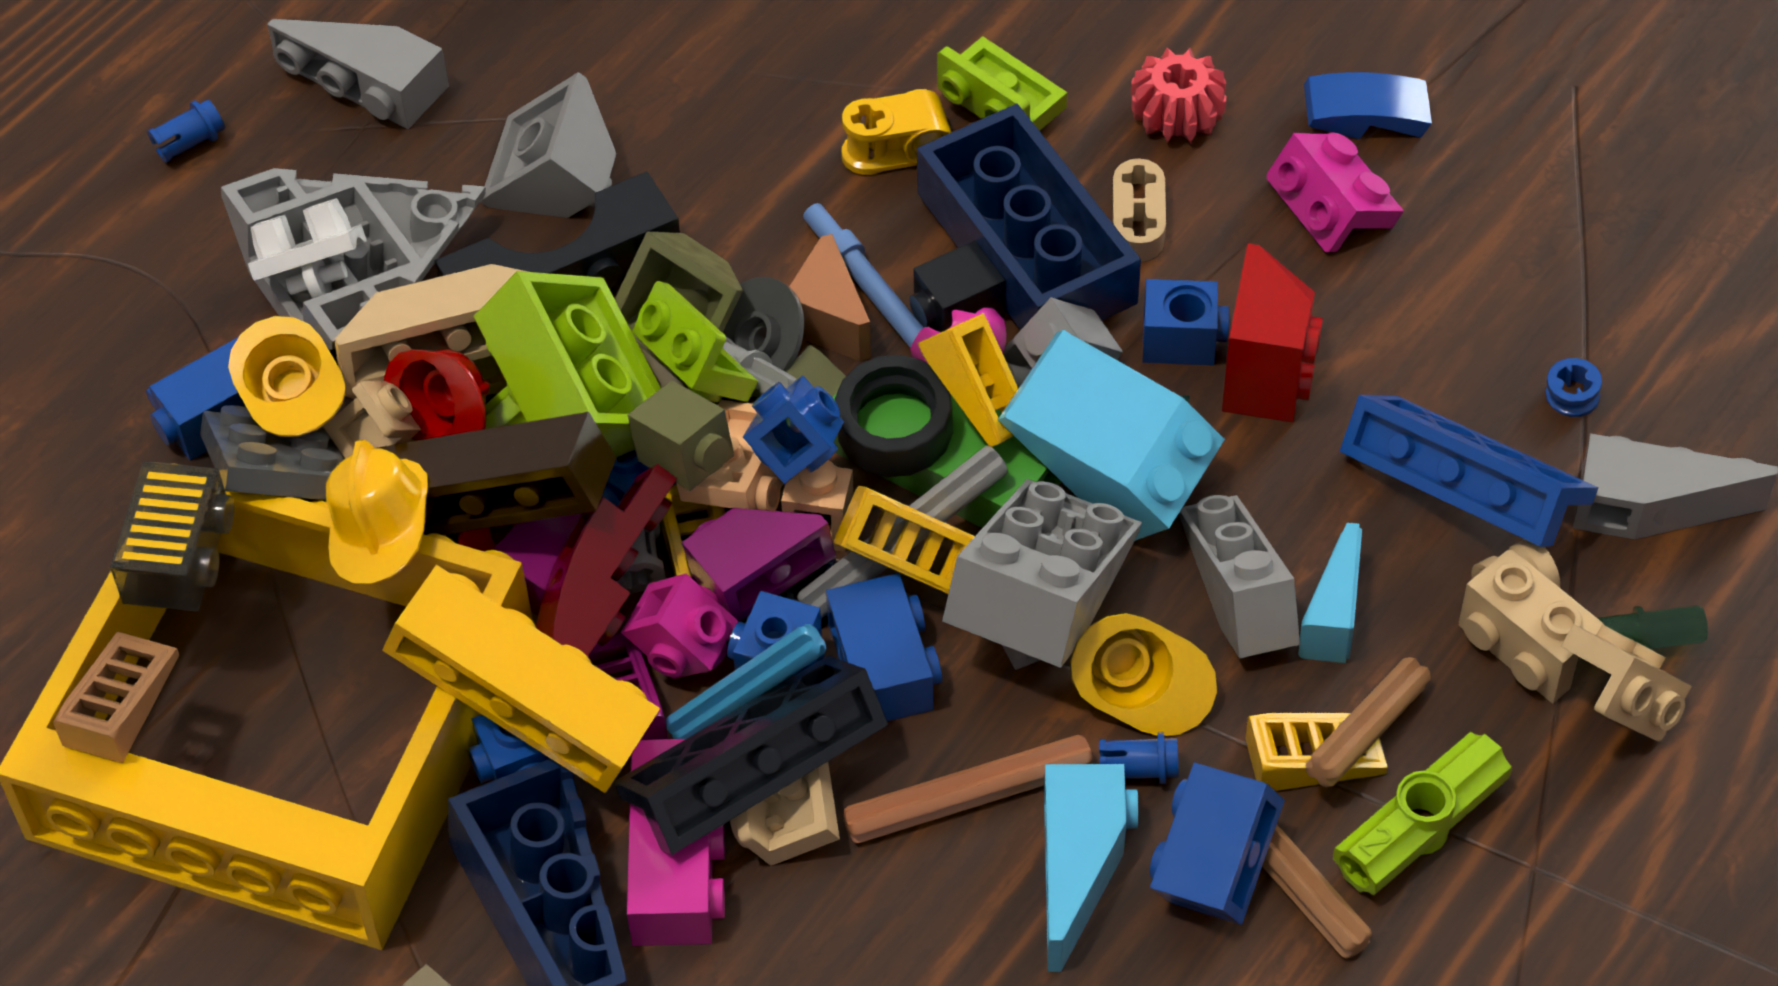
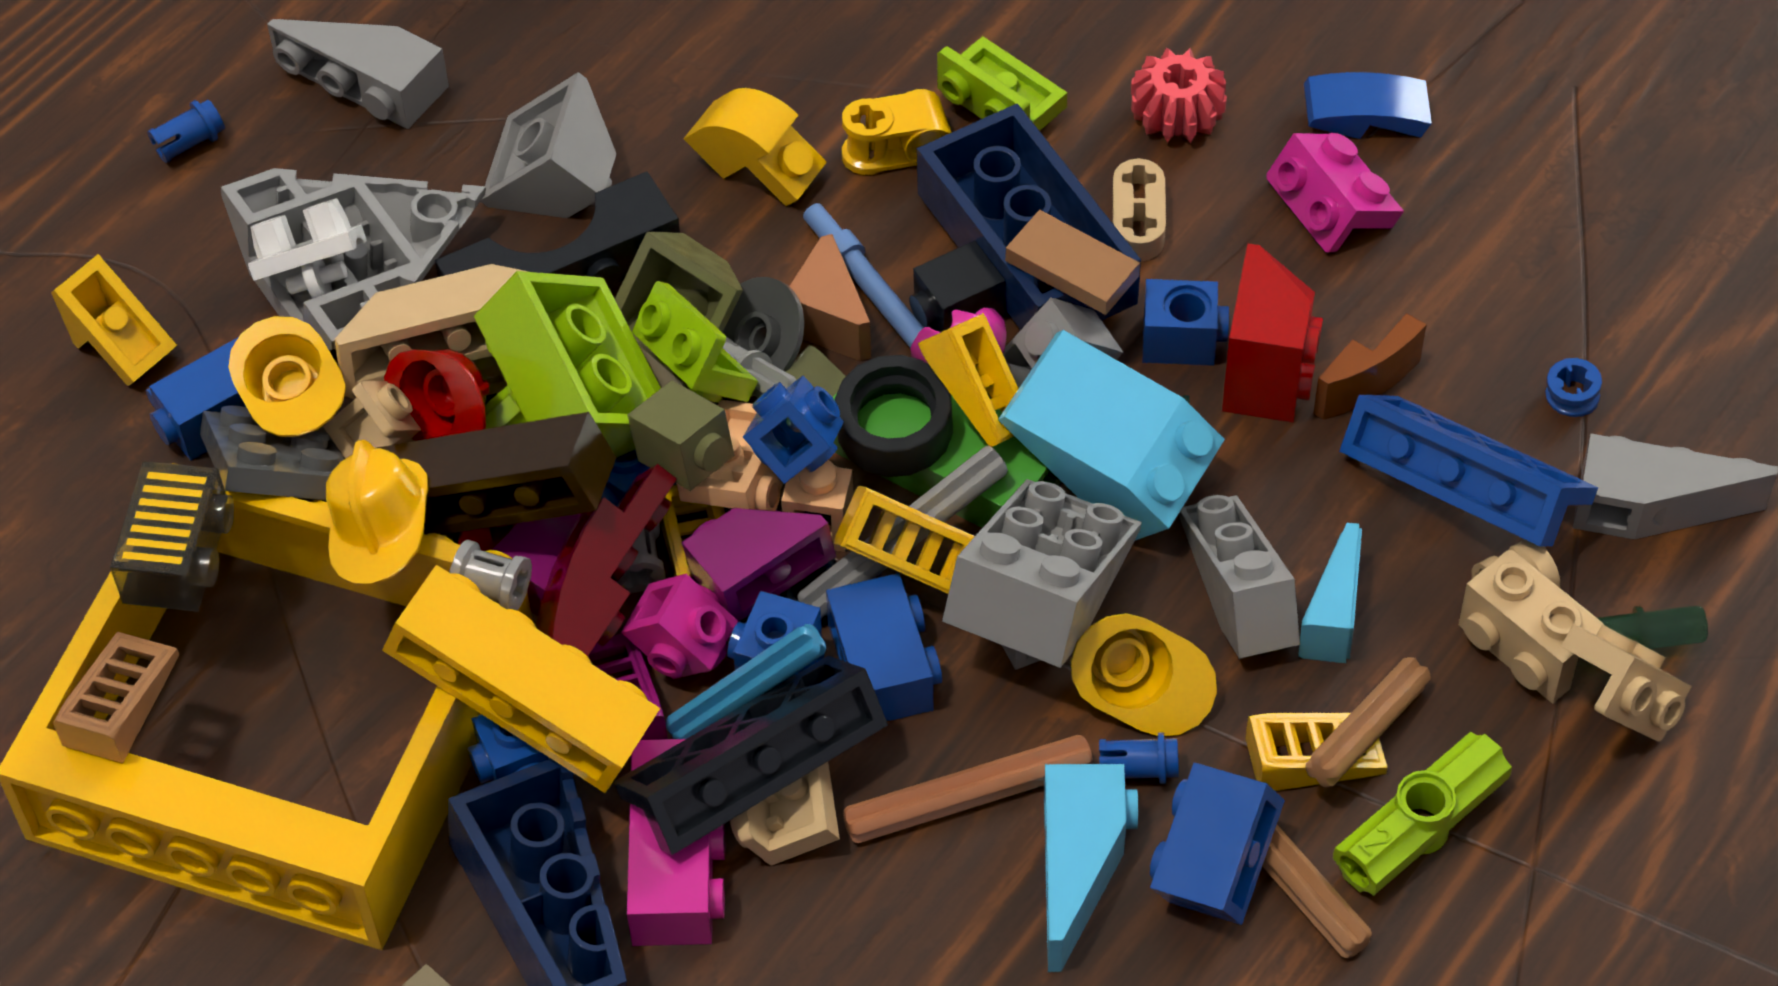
(110, 317): none -> yellow slope
(496, 576): none -> light grey bush
(756, 133): none -> yellow brick
(1072, 262): none -> medium nougat tile
(1369, 372): none -> dark orange slope

